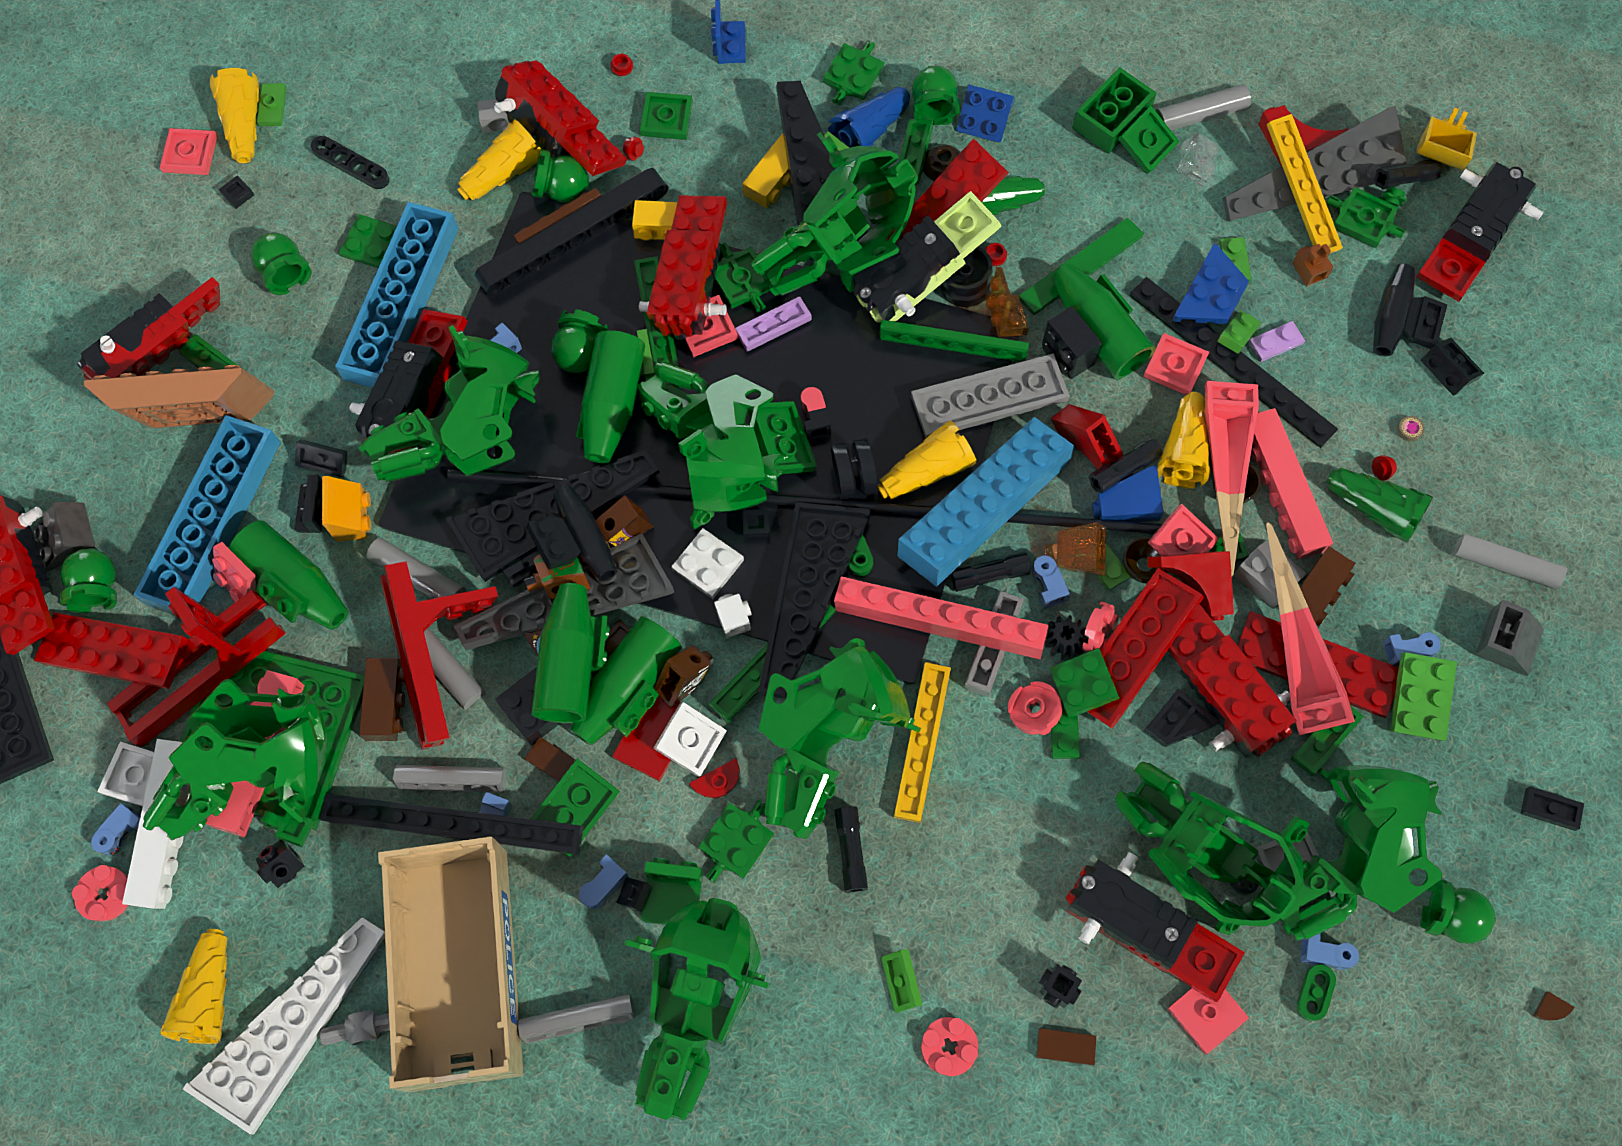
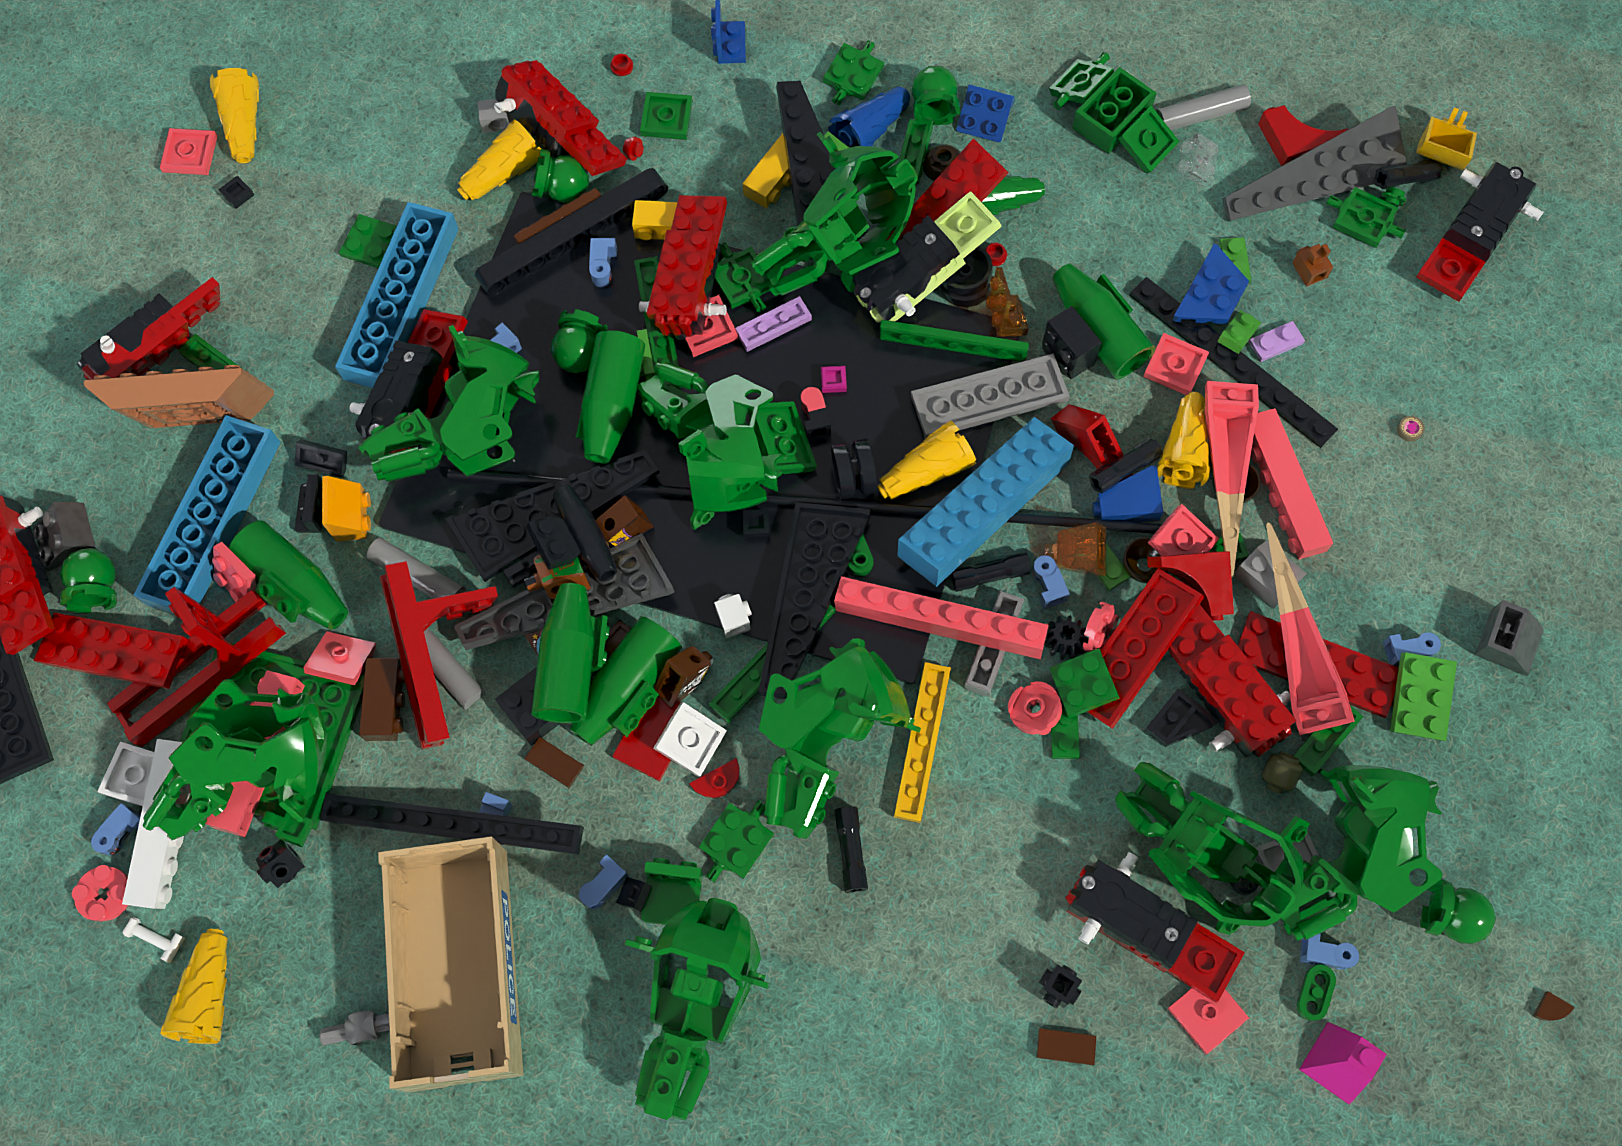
(169, 946): none -> white piece
(262, 1060): white wing -> none
(272, 104): bright green plate -> none
(279, 263): green tile -> none
(339, 658): none -> coral plate
(351, 161): black beam -> none
(450, 778): light grey brick -> none
(576, 1019): light grey brick -> none
(577, 798): green plate -> none
(599, 264): none -> medium blue leg
(707, 563): white plate -> none
(833, 379): none -> dark pink tile
(901, 981): bright green plate -> none
(944, 1062): coral plate -> none
(1080, 81): none -> green plate
(1087, 260): green tile -> none
(1282, 772): none -> olive head
(1303, 183): yellow plate -> none
(1324, 581): reddish brown brick -> none
(1342, 1062): none -> dark pink slope
(1382, 502): green cone -> none
(1384, 467): red plate -> none
(1401, 313): black plate -> none
(1451, 366): black bracket -> none
(1510, 561): light grey brick -> none
(1552, 808): black plate -> none

